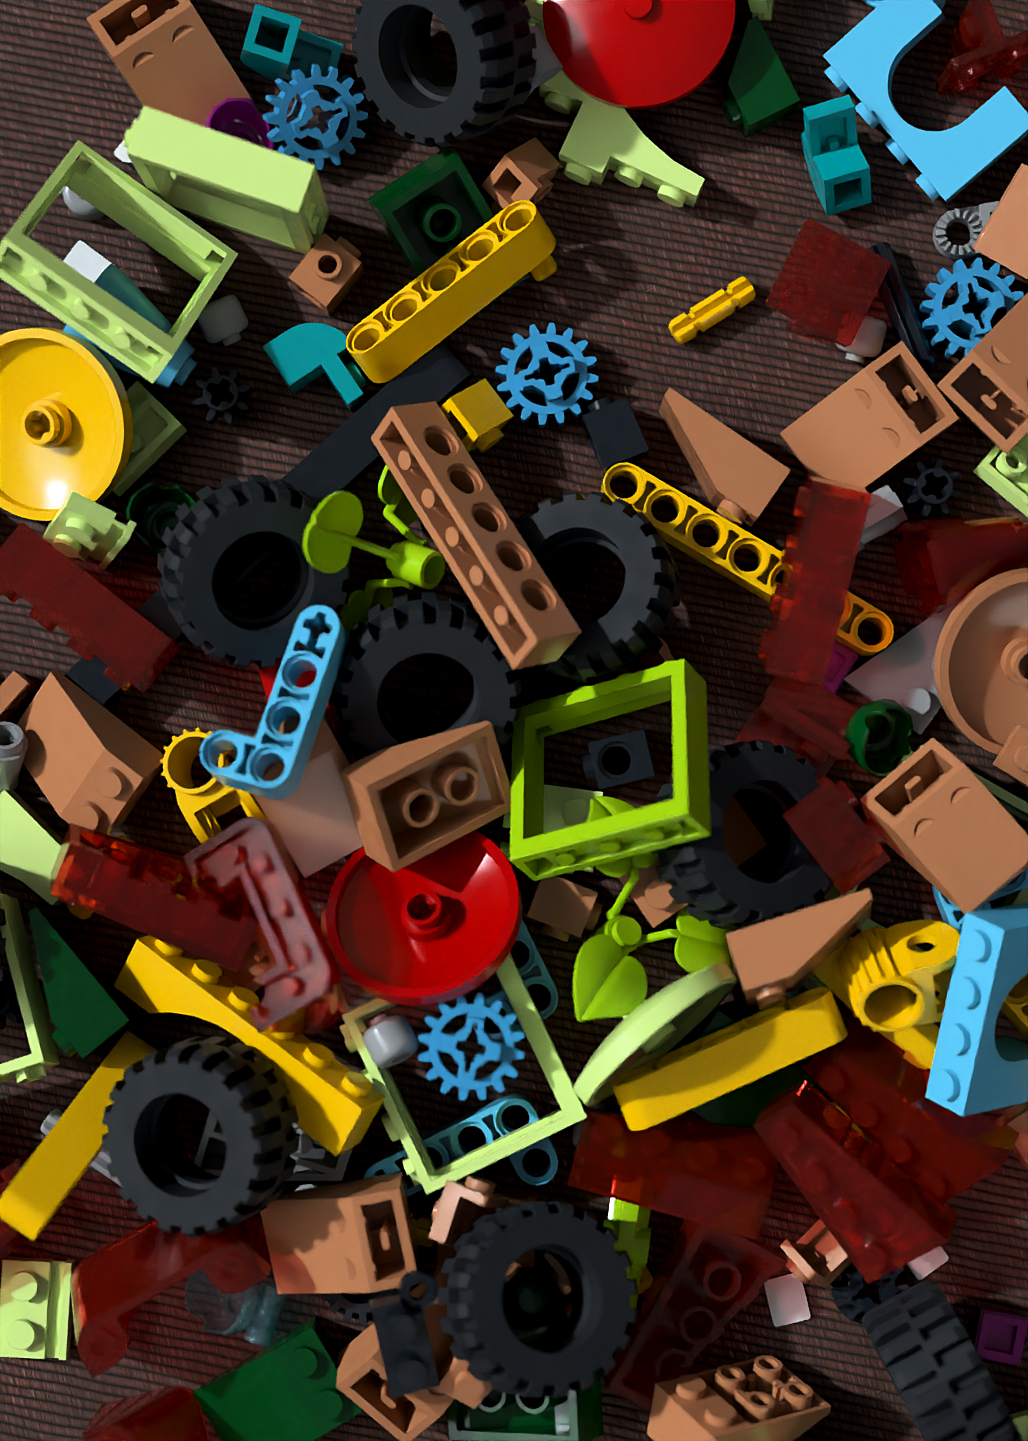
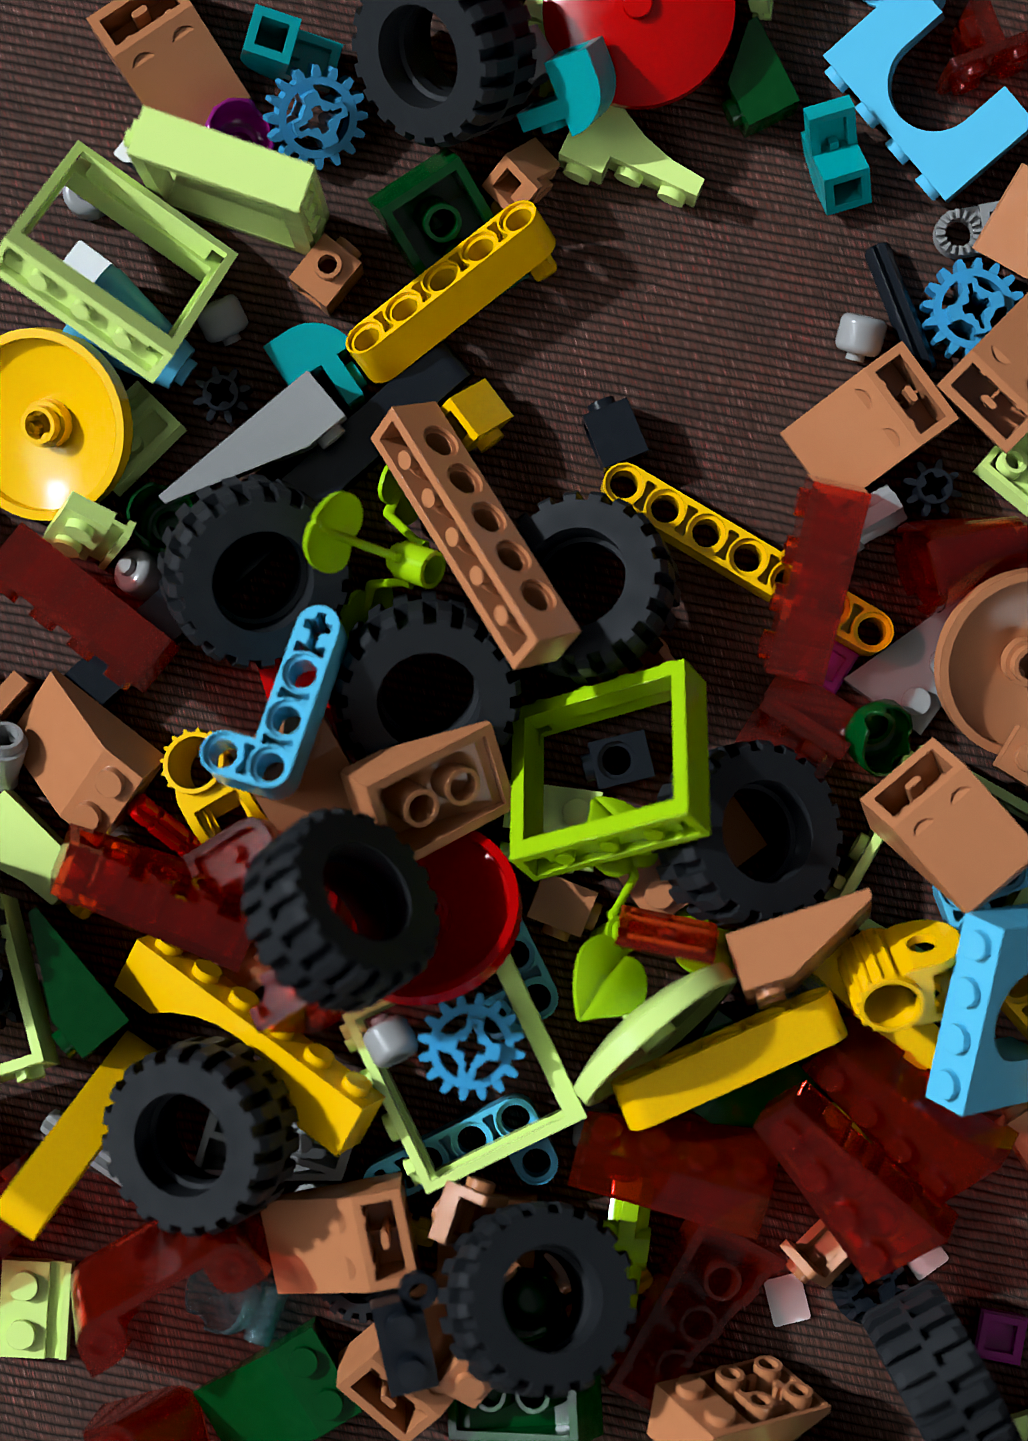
(138, 573): none -> light grey piece
(162, 825): none -> red axle
(280, 430): none -> light grey wedge
(307, 938): none -> black tyre
(567, 368): dark azure gear -> none
(582, 86): none -> teal brick
(667, 935): none -> clear red slope
(712, 310): yellow axle -> none
(727, 466): nougat slope -> none
(827, 284): clear red bracket -> none
(836, 835): clear red bracket -> none

